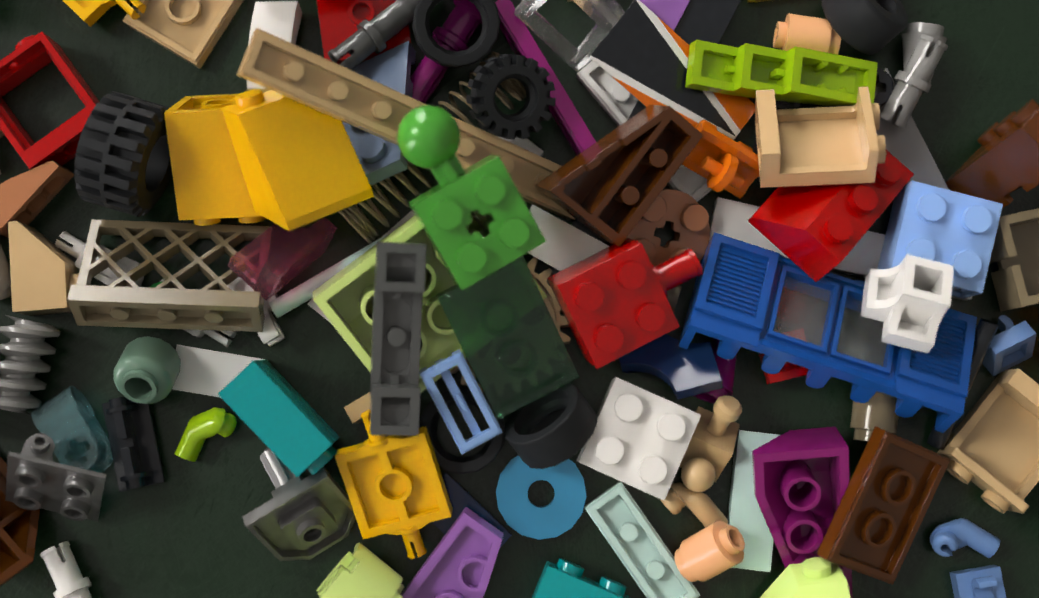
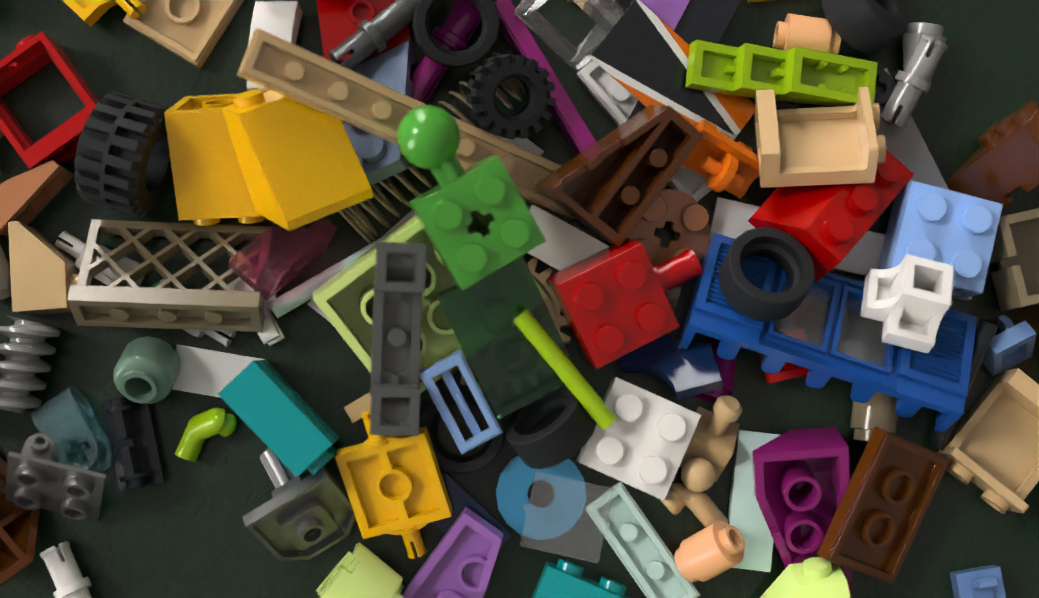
(565, 369): none -> lime bar
(567, 517): none -> clear piece
(775, 246): none -> black tyre
(962, 533): medium blue arm -> none

